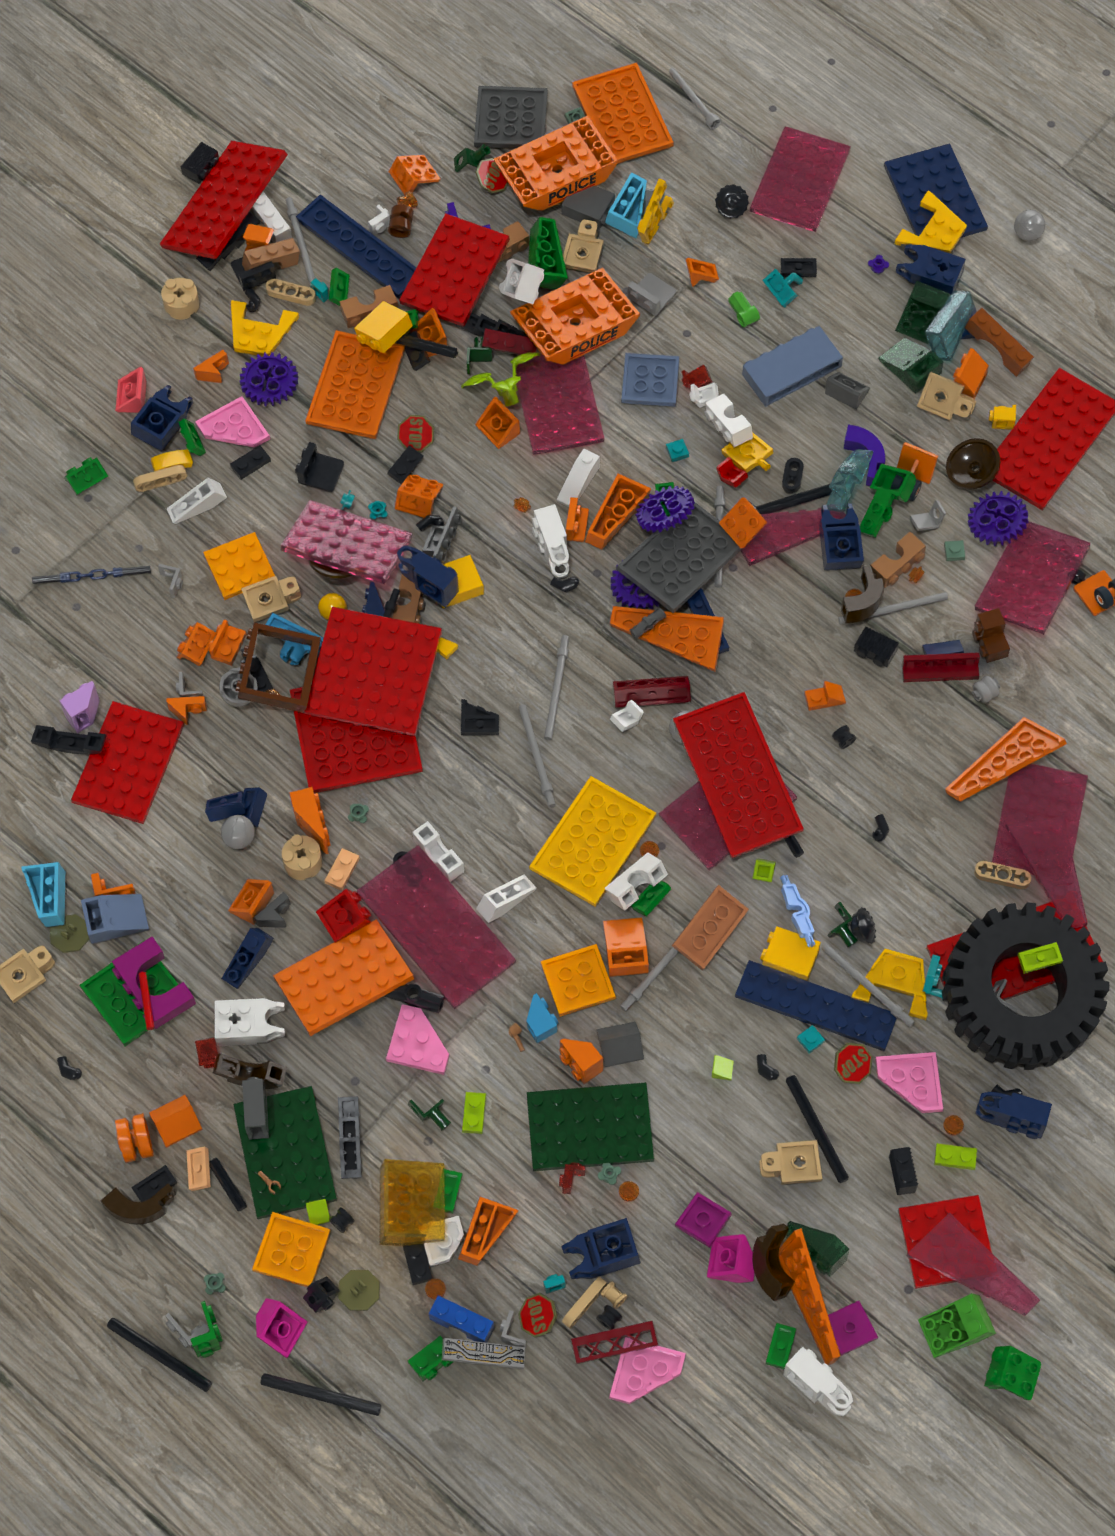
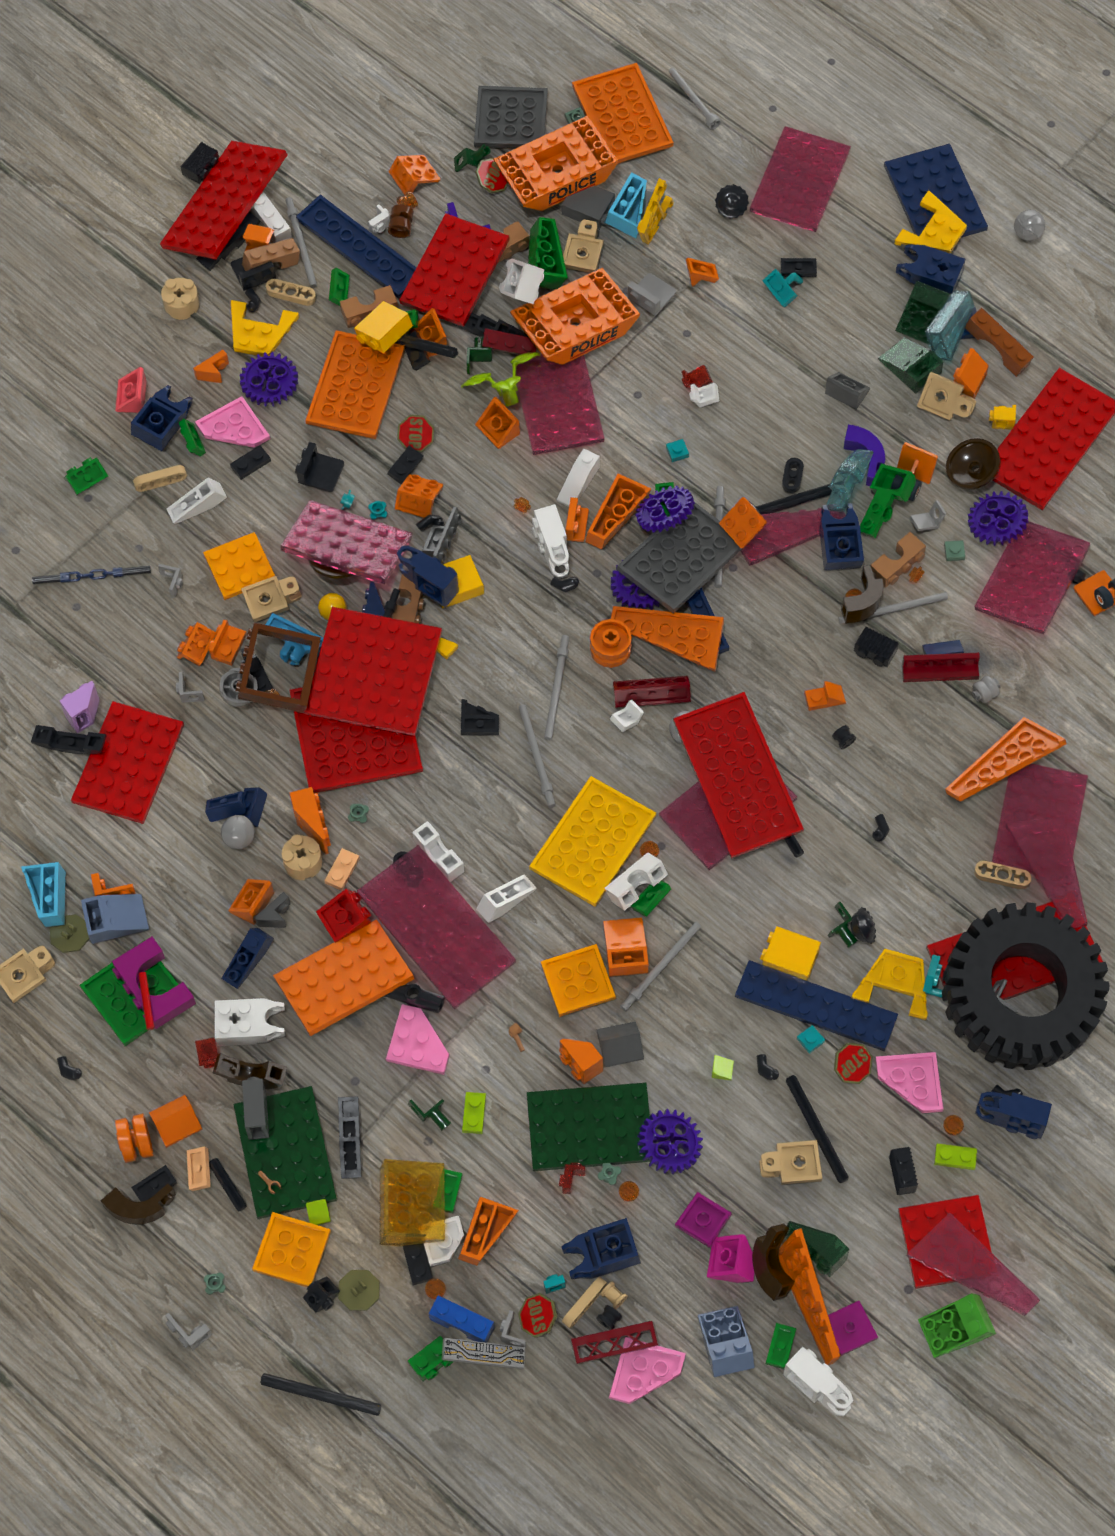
(159, 1354): black axle -> none
(171, 459): yellow slope -> none
(183, 705): orange slope -> none
(207, 1343): green bracket -> none
(279, 1326): dark pink slope -> none
(320, 289): teal plate -> none
(341, 1220): black wheel -> none
(539, 1020): dark azure slope -> none
(610, 643): none -> orange wheel
(647, 623): dark grey pin -> none
(650, 379): sand blue plate -> none
(672, 1159): none -> dark purple gear
(710, 927): nougat plate -> none
(721, 413): white arch -> none
(726, 1341): none -> sand blue slope
(731, 474): red bracket -> none
(745, 312): bright green piece -> none
(749, 454): yellow plate -> none
(764, 870): lime slope -> none
(792, 365): sand blue brick -> none
(801, 918): light blue piece -> none
(878, 268): dark purple plate -> none
(896, 1010): light grey bar -> none
(990, 635): reddish brown brick -> none
(1013, 1372): green bracket -> none
(1040, 957): lime plate -> none

